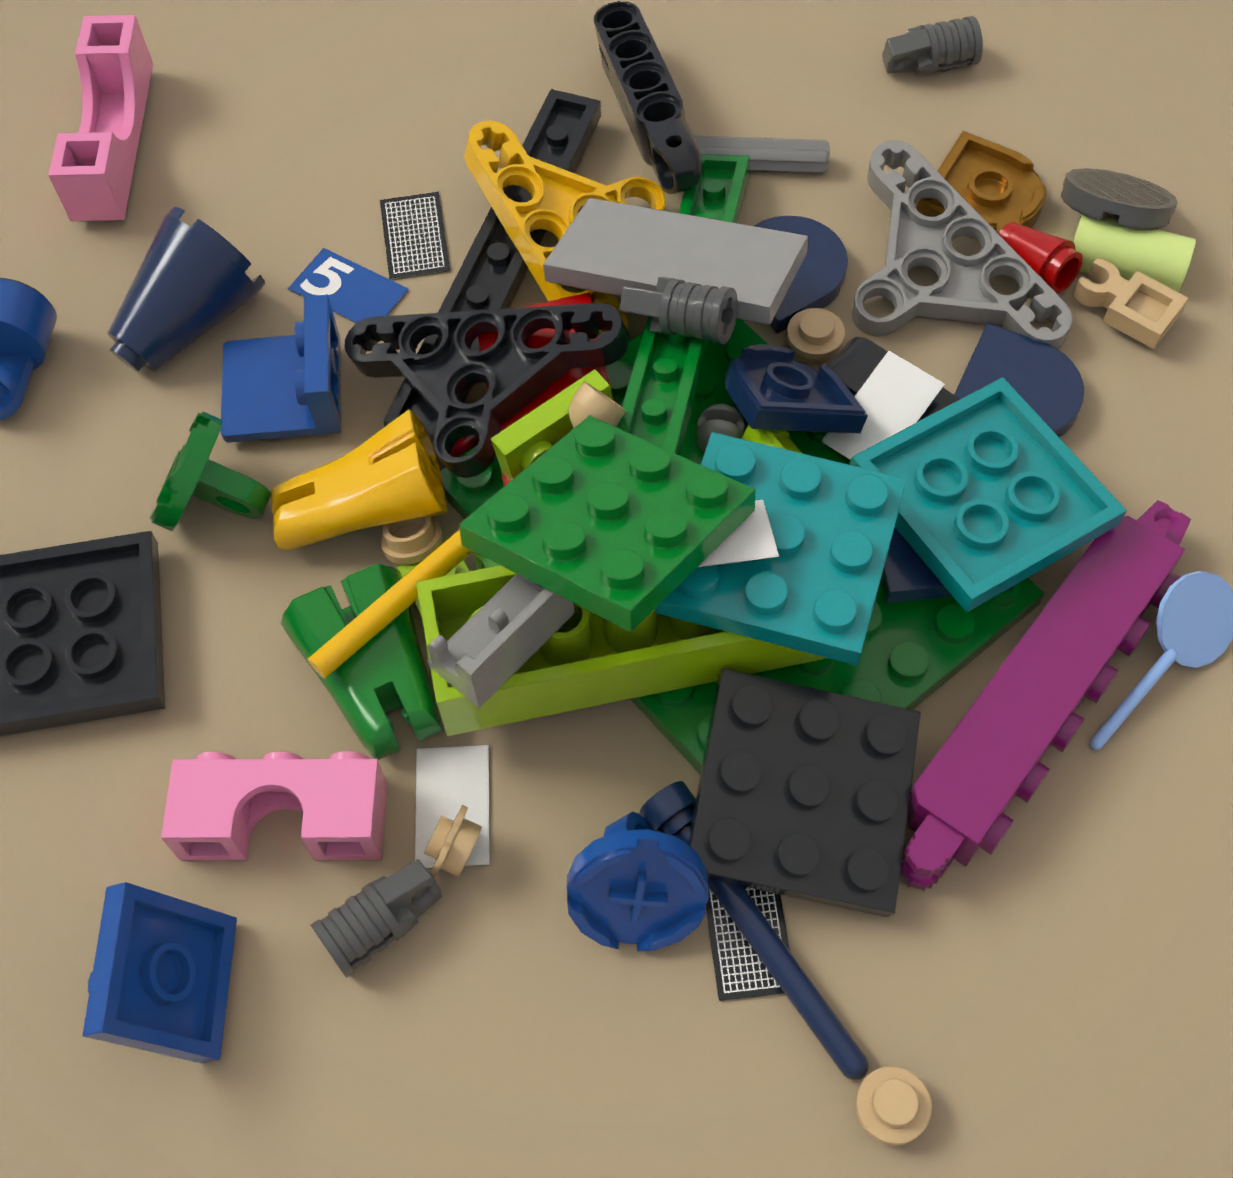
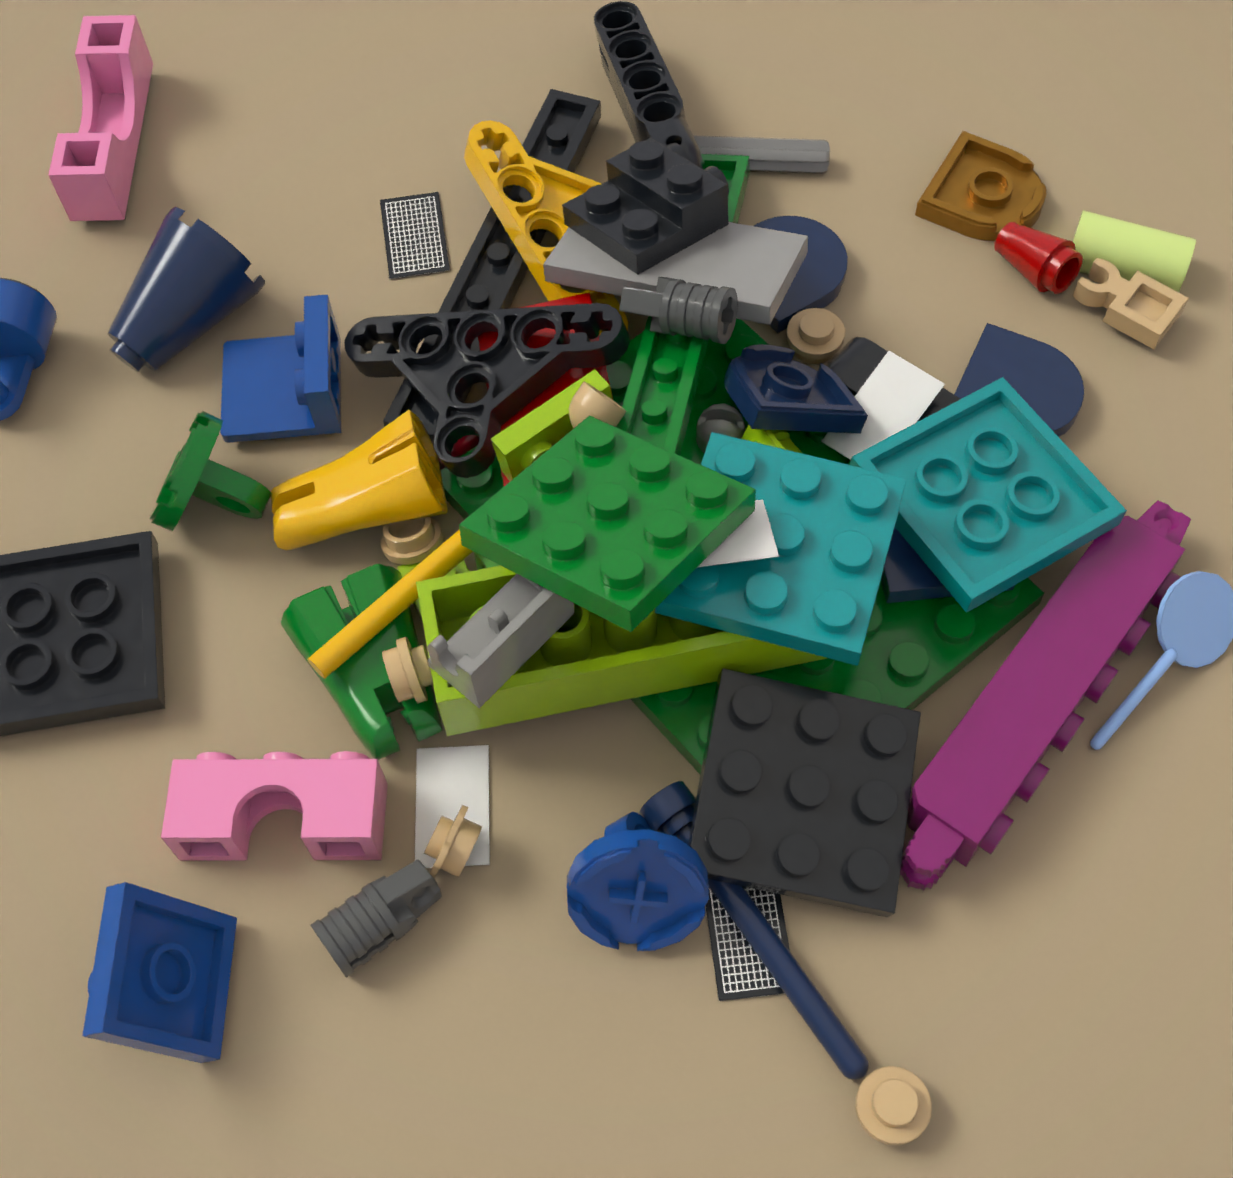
(350, 287): blue sticker -> none
(408, 670): none -> tan plate
(650, 205): none -> black plate
(935, 47): dark grey hinge -> none
(963, 280): light grey beam -> none
(1134, 199): dark grey tile -> none

